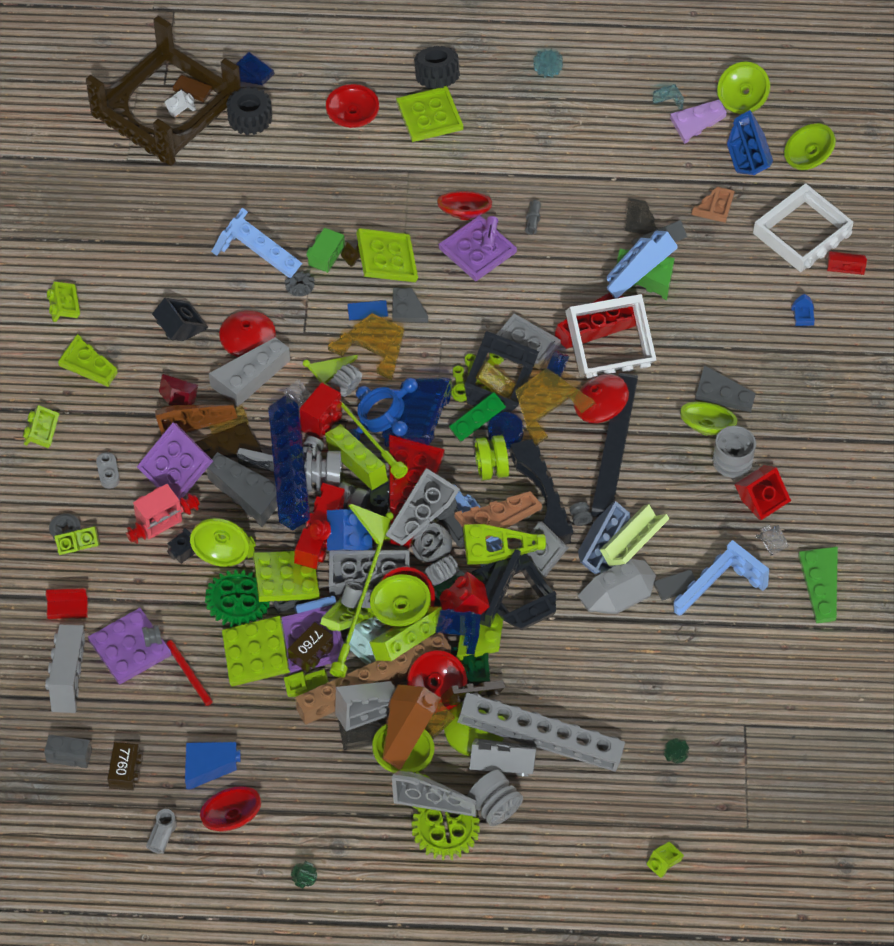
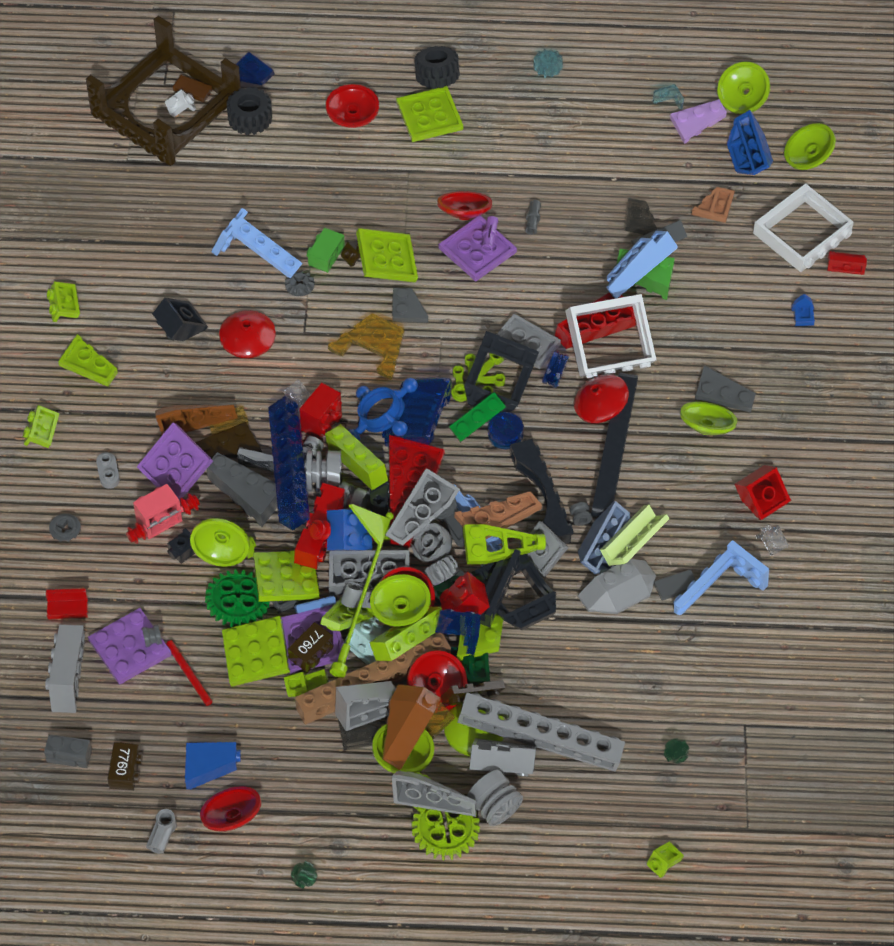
(77, 540): lime slope -> none
(177, 391): dark red slope -> none
(250, 371): light grey wedge -> none
(324, 372): lime piece -> none
(346, 379): light grey gear -> none
(364, 309): blue sticker -> none
(491, 458): lime wheel -> none
(495, 380): clear yellow tile -> none
(542, 396): clear yellow wing -> none
(734, 451): light grey wheel -> none
(820, 576): bright green wing -> none

